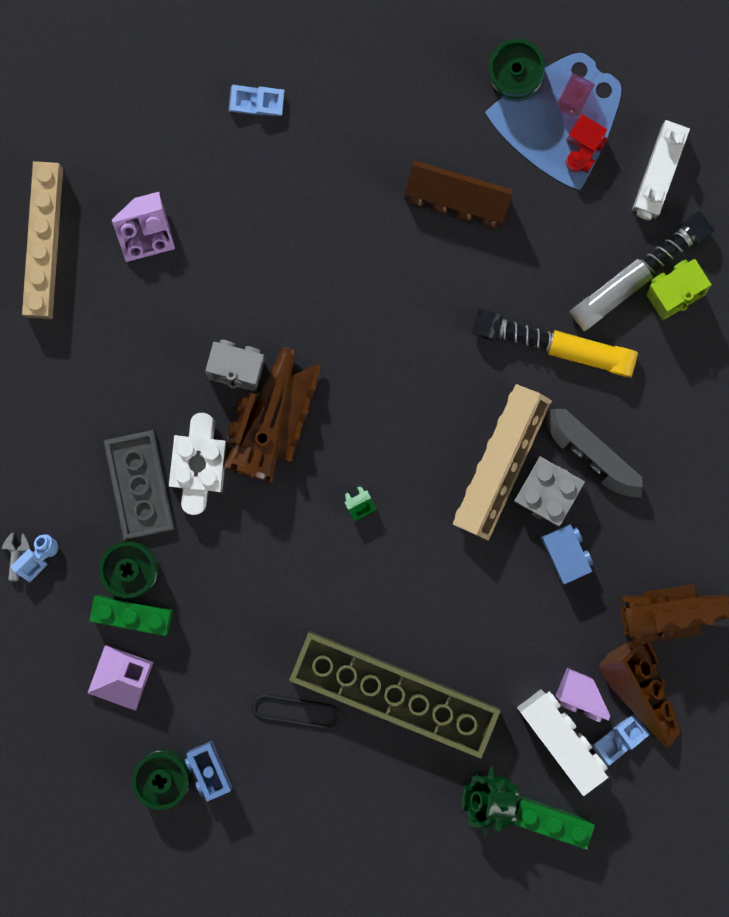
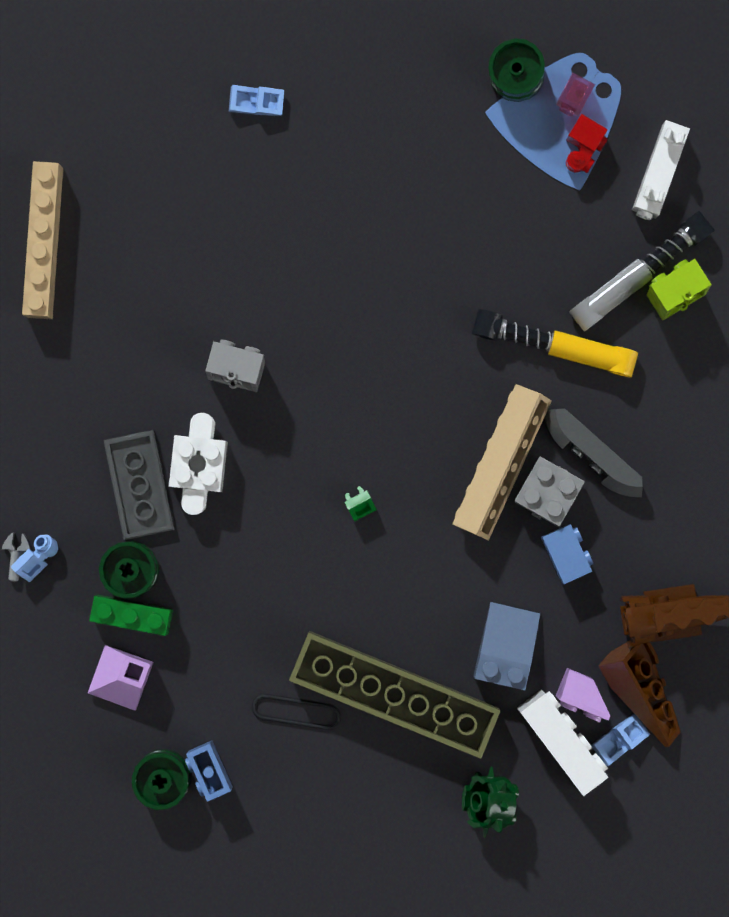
(143, 228): lavender slope -> none
(274, 415): reddish brown piece -> none
(457, 194): reddish brown slope -> none
(507, 646): none -> sand blue slope
(553, 822): green brick -> none

